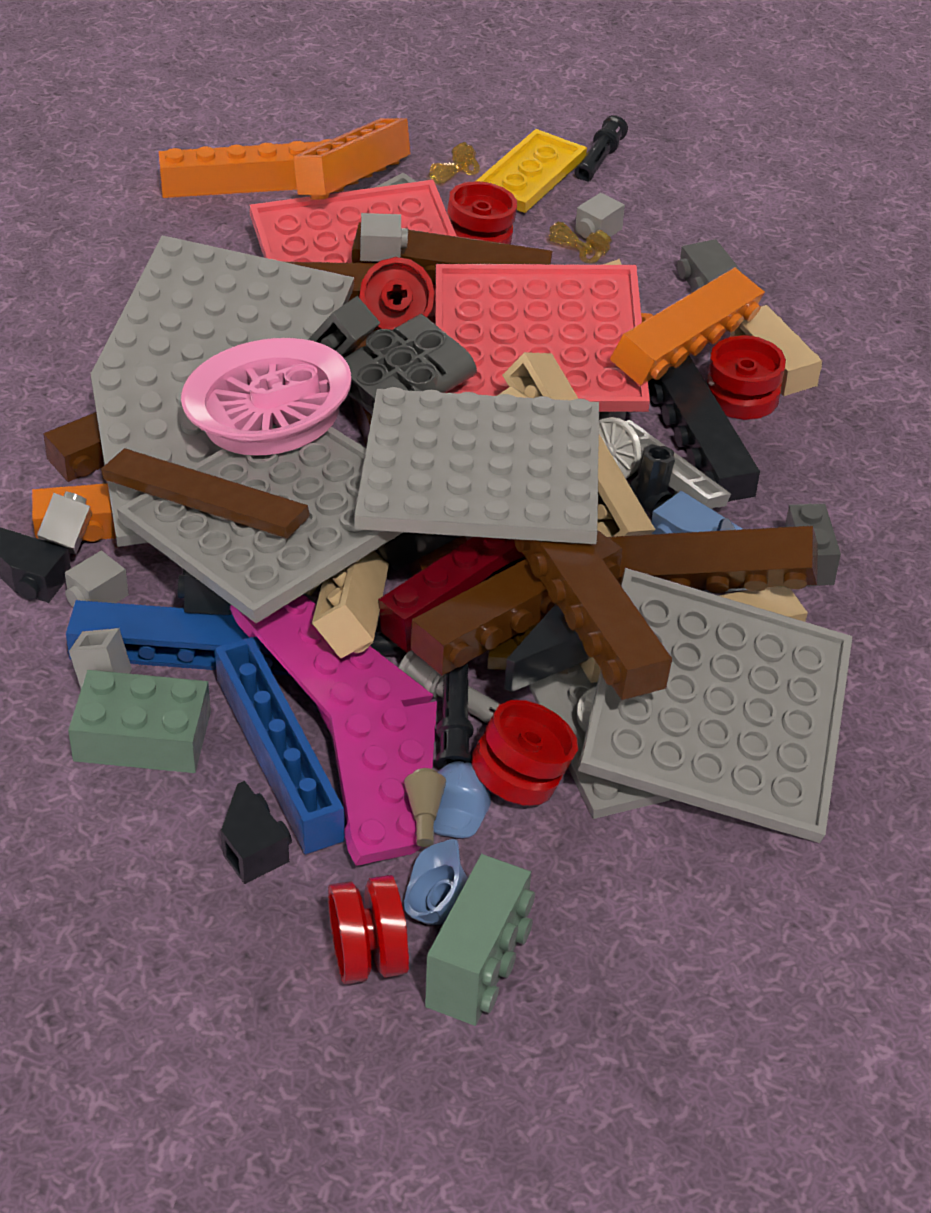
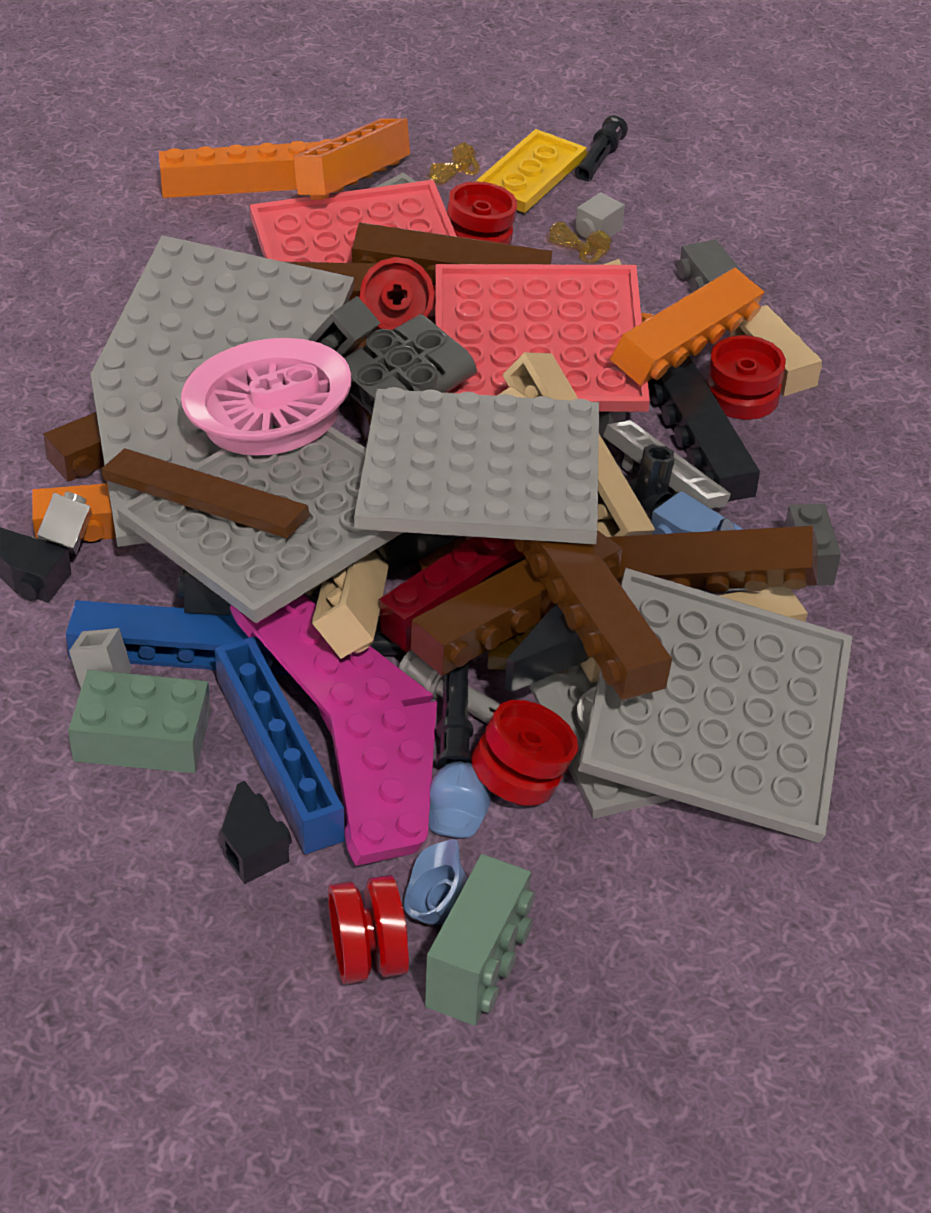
(96, 580): light grey brick -> none
(381, 236): light grey brick -> none
(425, 793): dark tan cone -> none
(621, 443): white wheel -> none

